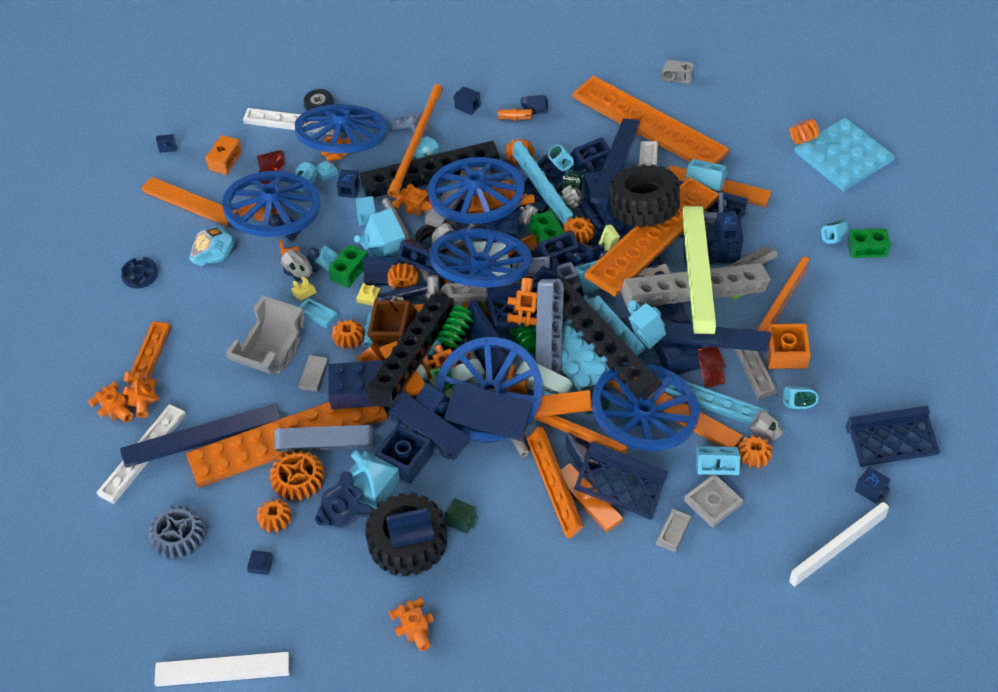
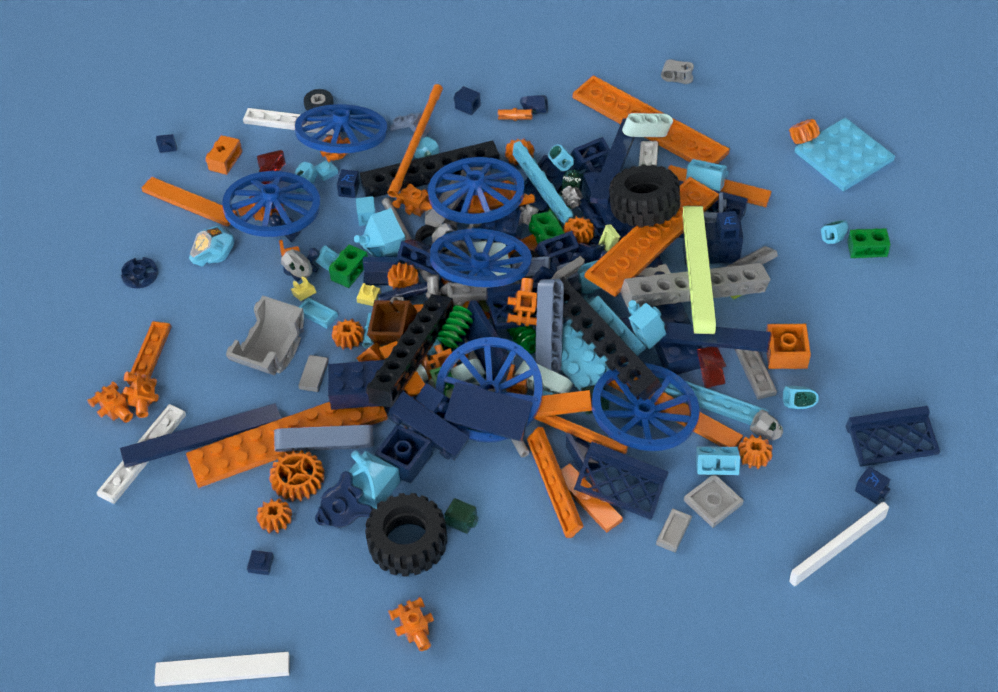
(167, 541): sand blue gear -> none
(410, 527): dark blue panel -> none
(569, 269): none -> light grey tile
(647, 125): none -> light aqua beam
(785, 294): orange tile -> none

